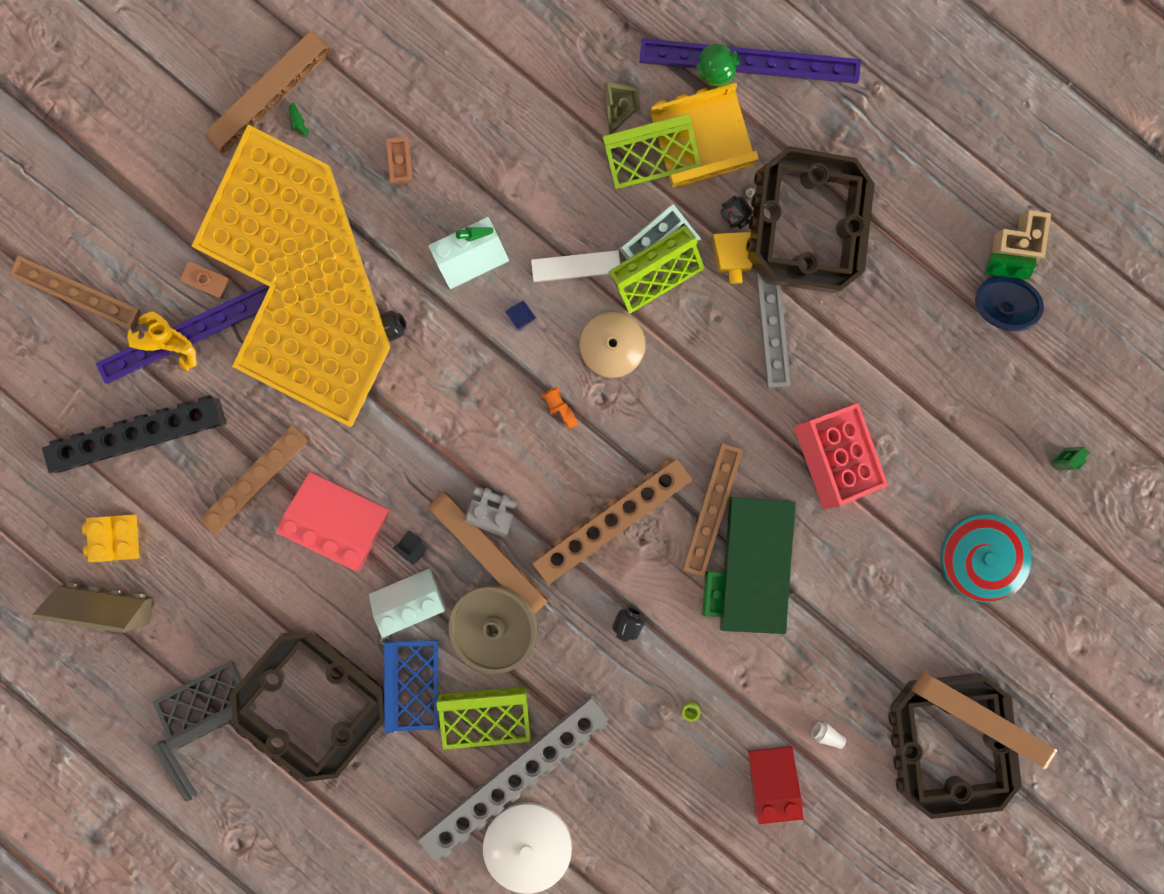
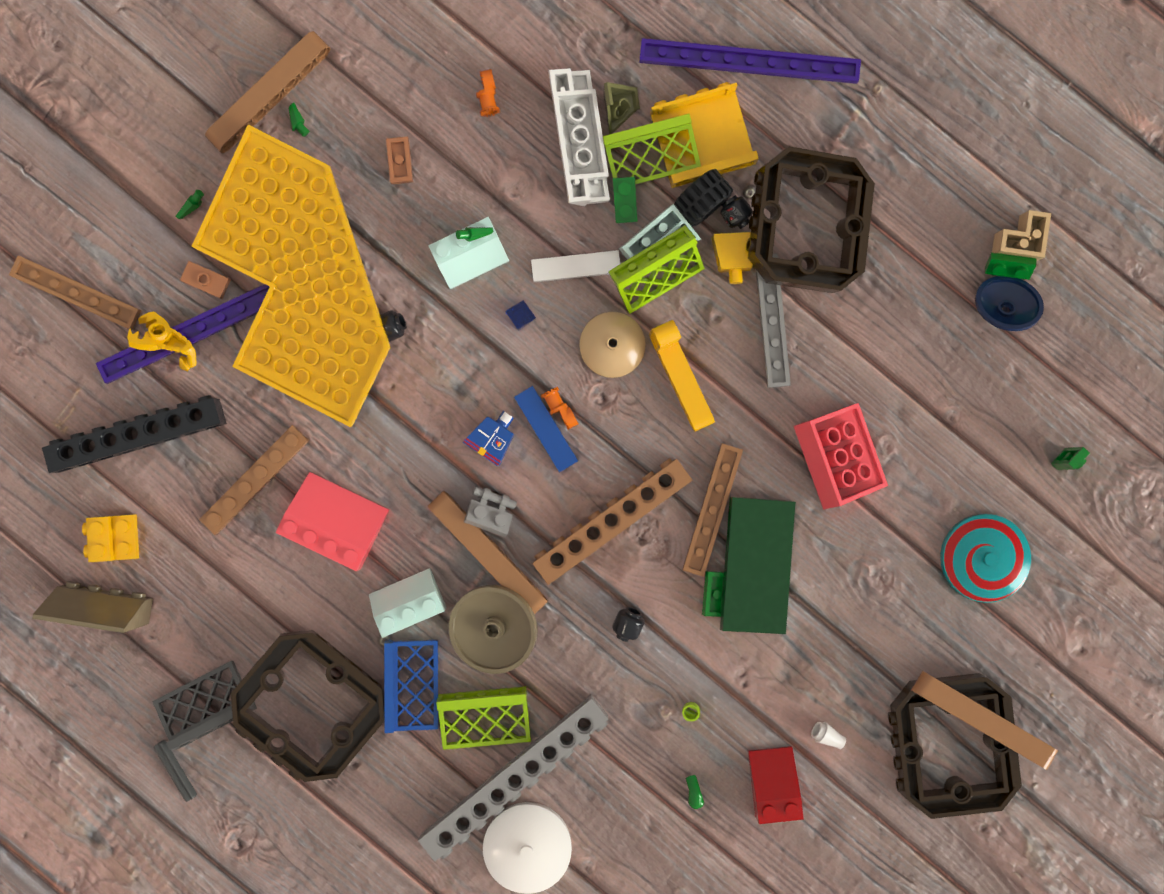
(191, 204): none -> green bar
(411, 547): black panel -> none
(486, 95): none -> orange connector
(492, 438): none -> blue torso
(546, 429): none -> blue tile
(580, 136): none -> white slope
(625, 200): none -> green plate
(665, 341): none -> yellow beam
(695, 796): none -> green arm
(703, 197): none -> black tyre
(717, 65): green plant -> none

